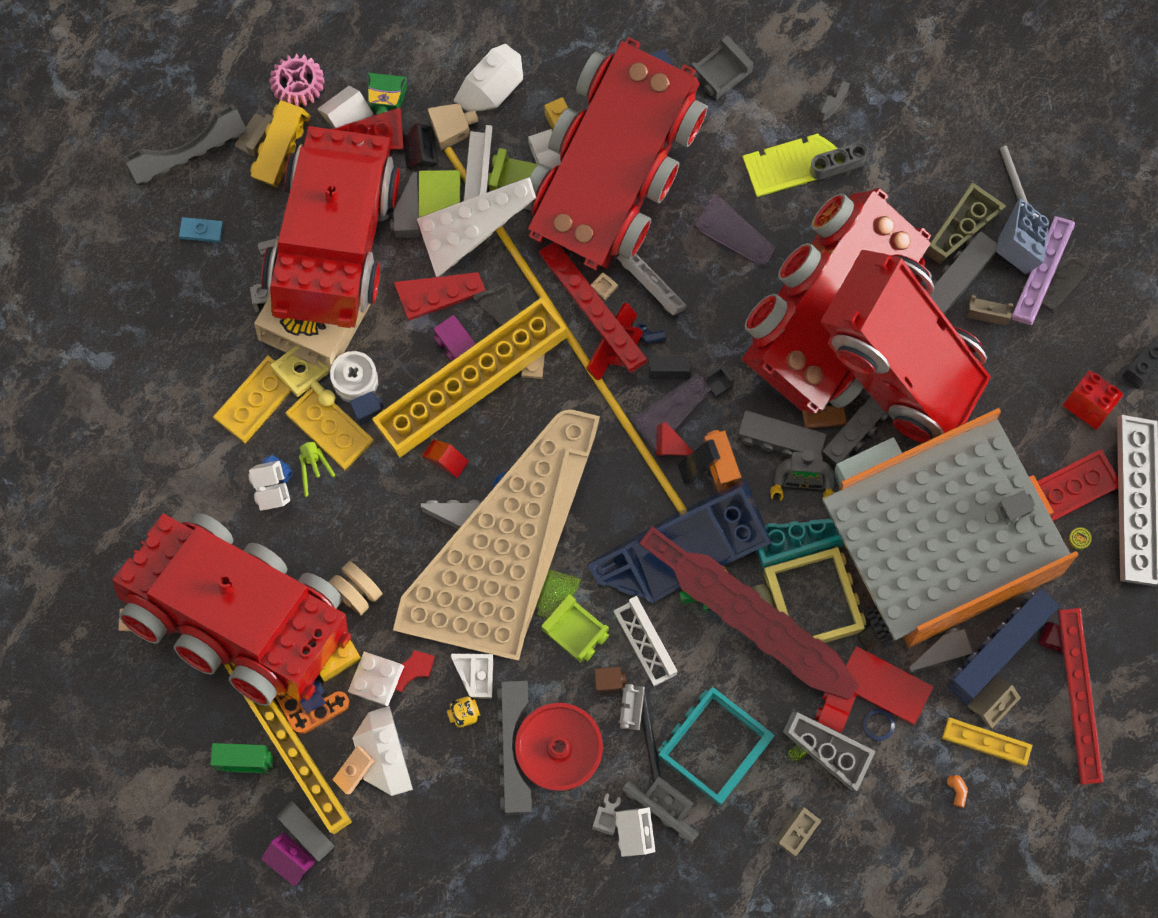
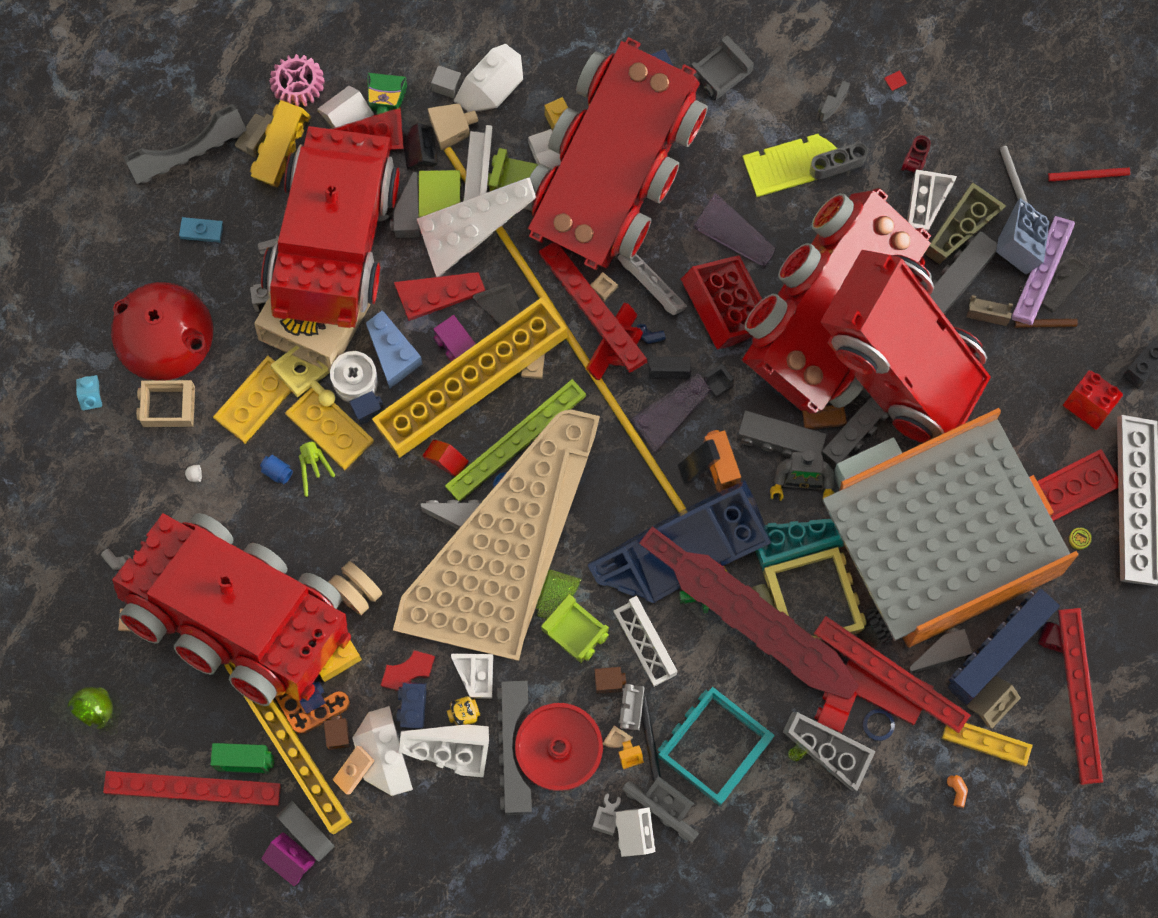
(88, 392): none -> medium azure bracket
(92, 706): none -> clear neon green cylinder
(114, 562): none -> light grey arm
(160, 347): none -> red piece
(184, 386): none -> tan window
(192, 788): none -> red plate
(194, 473): none -> white hinge
(266, 475): white piece -> none
(336, 733): none -> reddish brown brick
(376, 678): white plate -> none
(393, 349): none -> medium blue wedge
(413, 704): none -> dark blue brick
(446, 82): none -> light grey panel
(455, 747): none -> white wedge
(514, 441): none -> lime plate
(616, 737): none -> tan tile
(630, 755): none -> light orange tile
(669, 442): red slope -> none
(723, 298): none -> red slope
(797, 831): dark tan hinge -> none
(892, 674): none -> red tile
(895, 80): none -> red sticker
(916, 158): none -> dark red piece
(927, 197): none -> white wedge
(1016, 506): dark grey brick -> none
(1048, 323): none -> reddish brown bar
(1089, 174): none -> red bar

